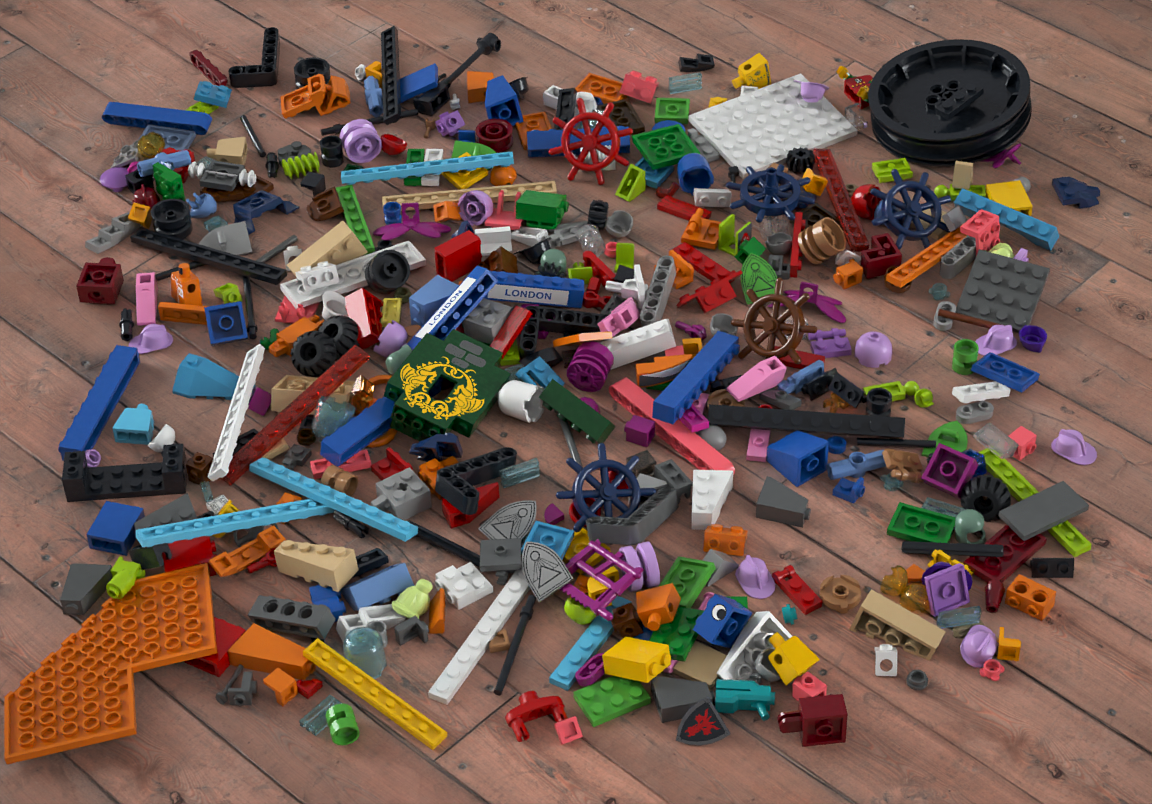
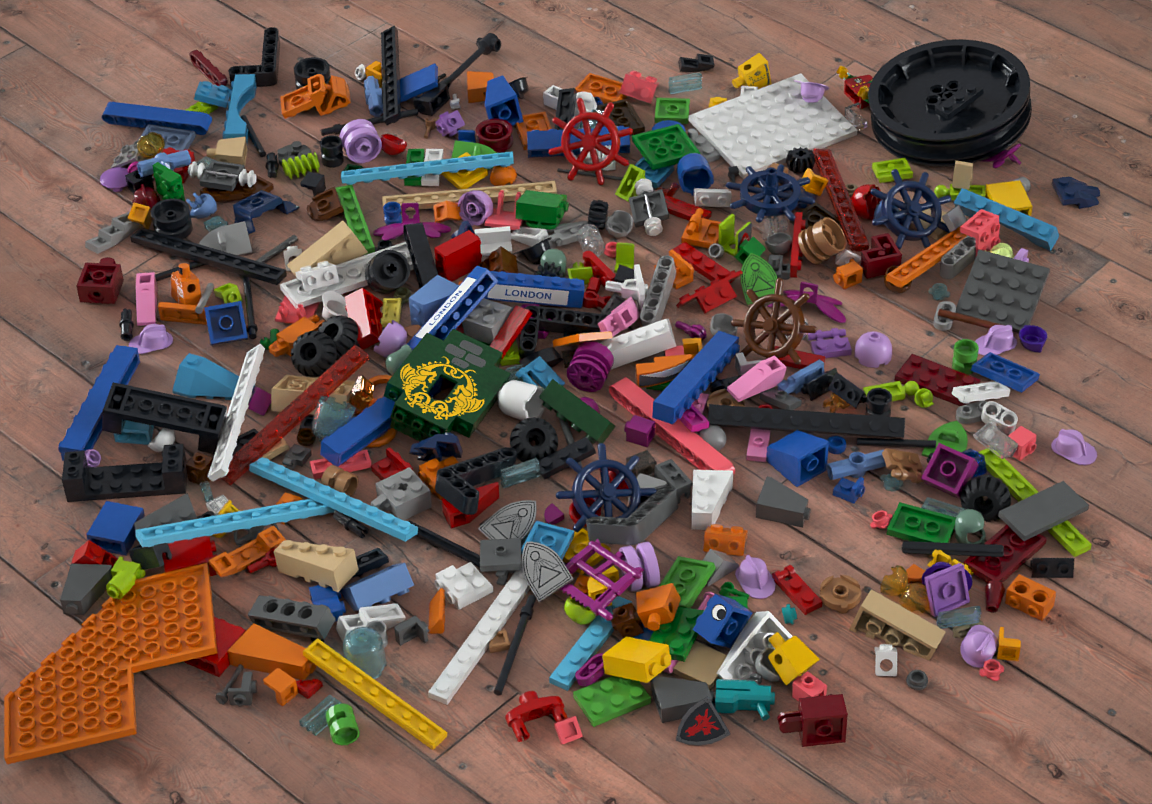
(93, 554): none -> red slope
(164, 411): none -> black plate
(205, 296): none -> light grey bar
(242, 92): none -> dark azure arch
(414, 600): yellowish green hair -> none
(420, 253): none -> black beam
(537, 430): none -> black wheel
(556, 461): none -> black plate
(591, 174): none -> dark grey piece
(648, 207): none -> dark grey plate
(716, 248): none -> light grey hinge
(728, 588): none -> green hand
(742, 365): none -> light grey panel
(881, 519): none -> coral plate
(934, 377): none -> dark red plate
(1000, 416): none -> white beam

